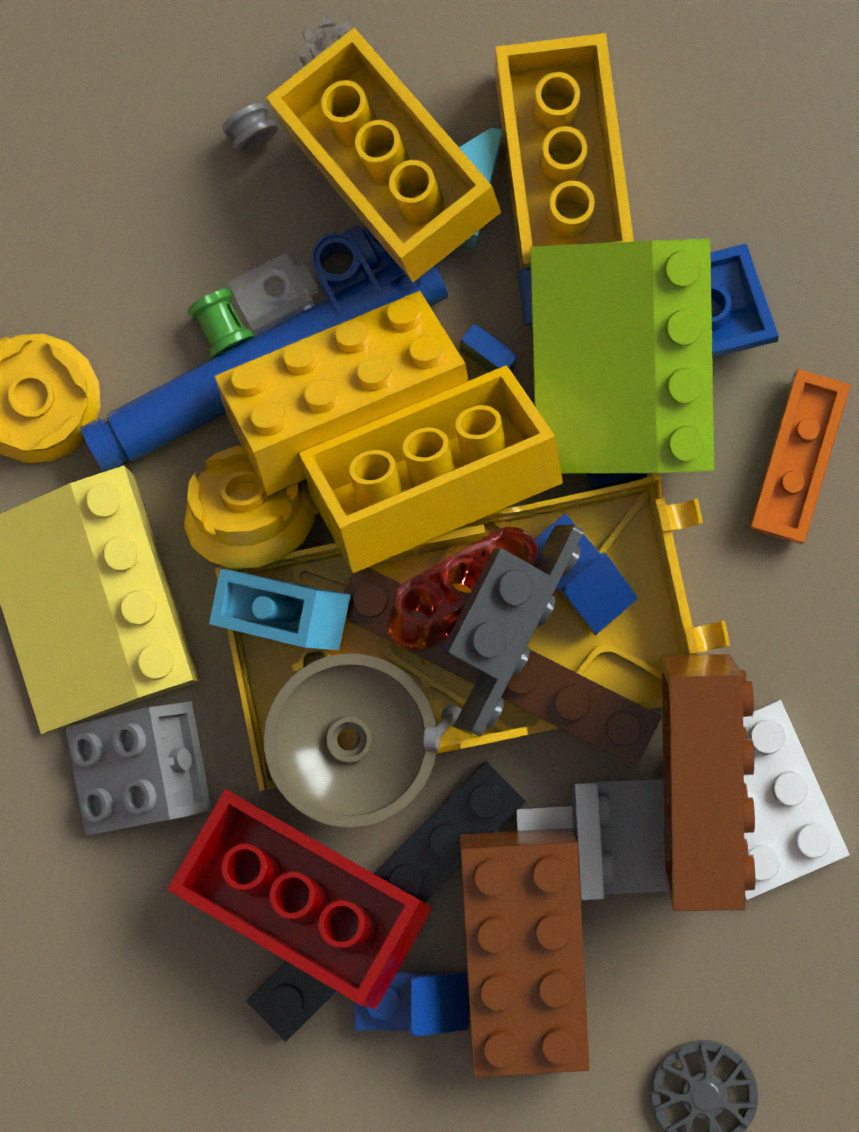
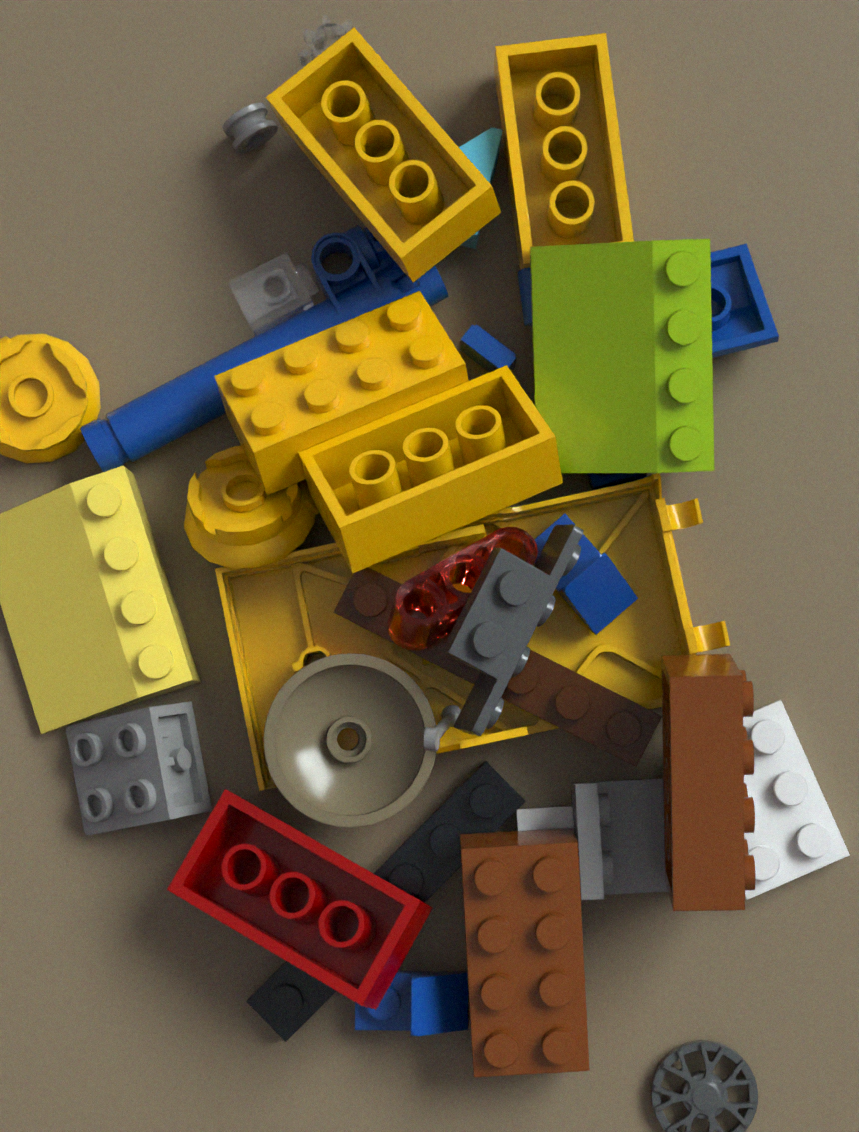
(219, 322): bright green bush -> none
(279, 610): medium azure slope -> none
(799, 456): orange plate -> none

